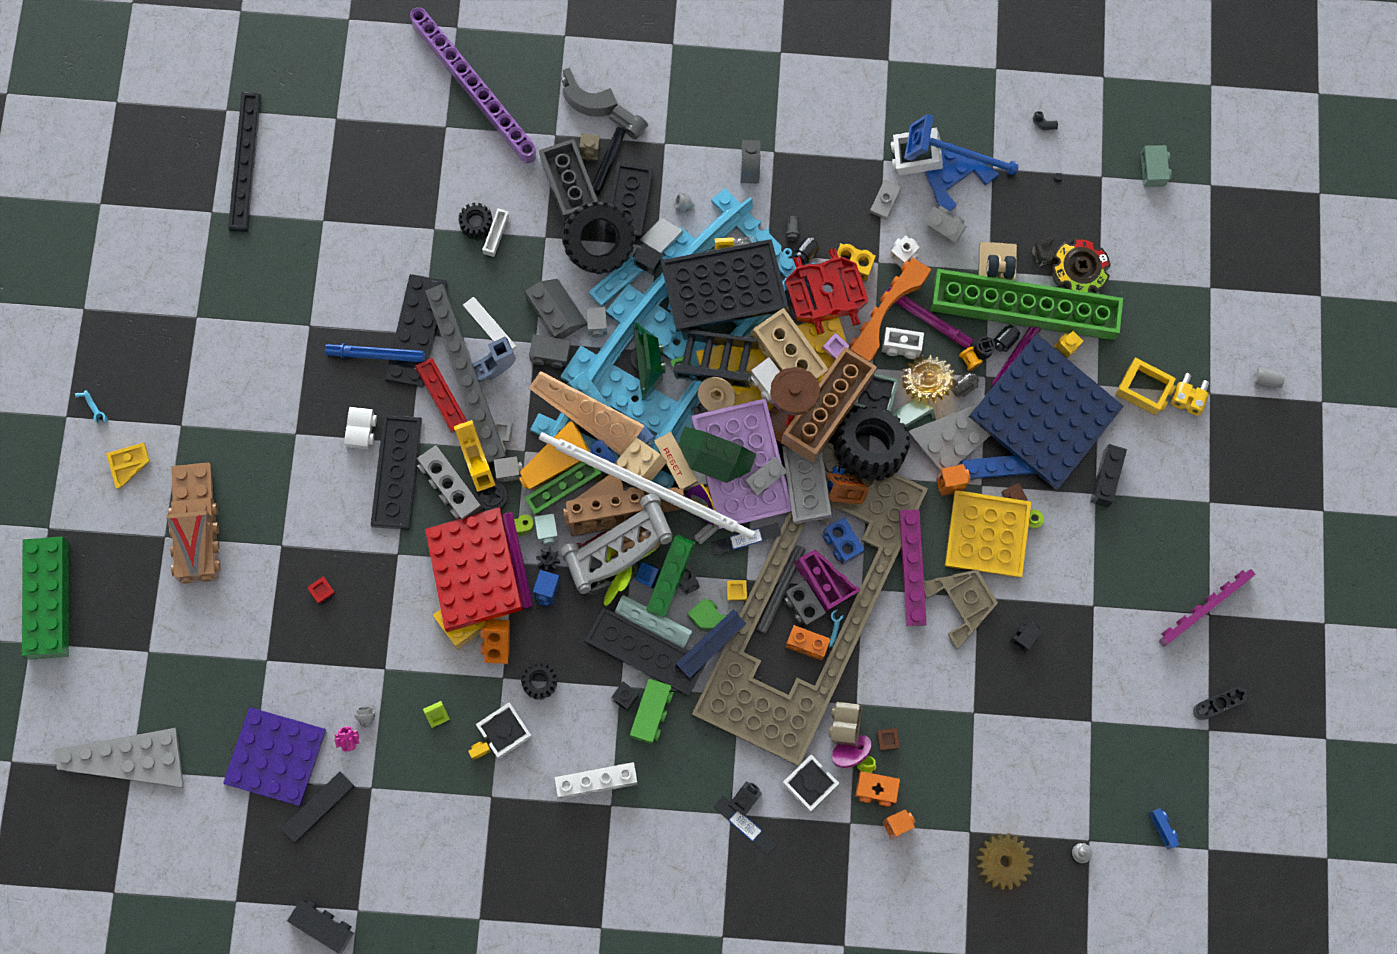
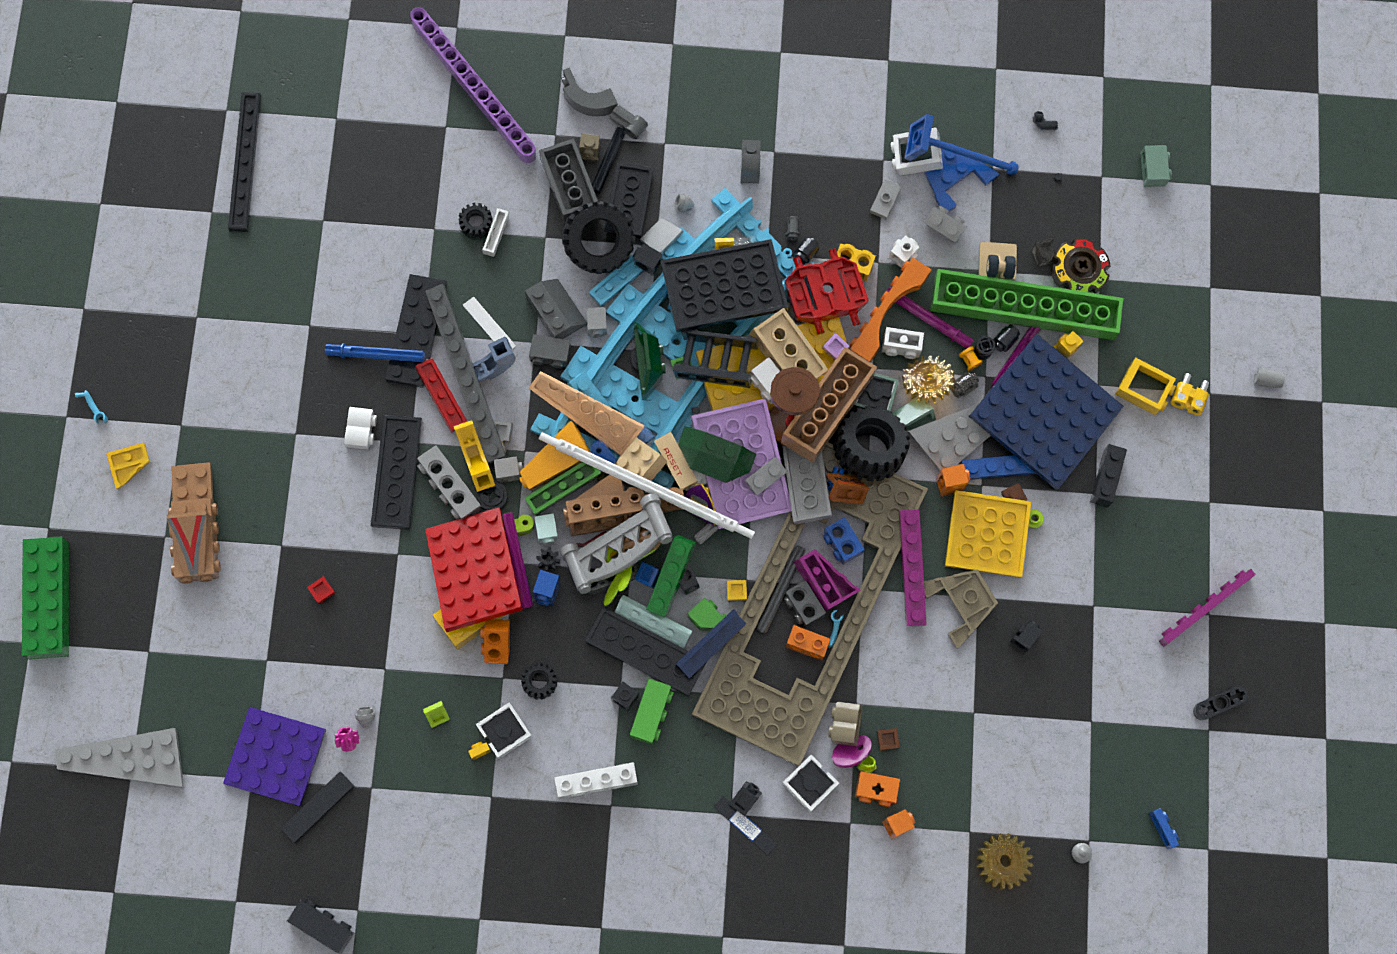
(711, 399): tan dish -> none
(739, 540): black sticker -> none

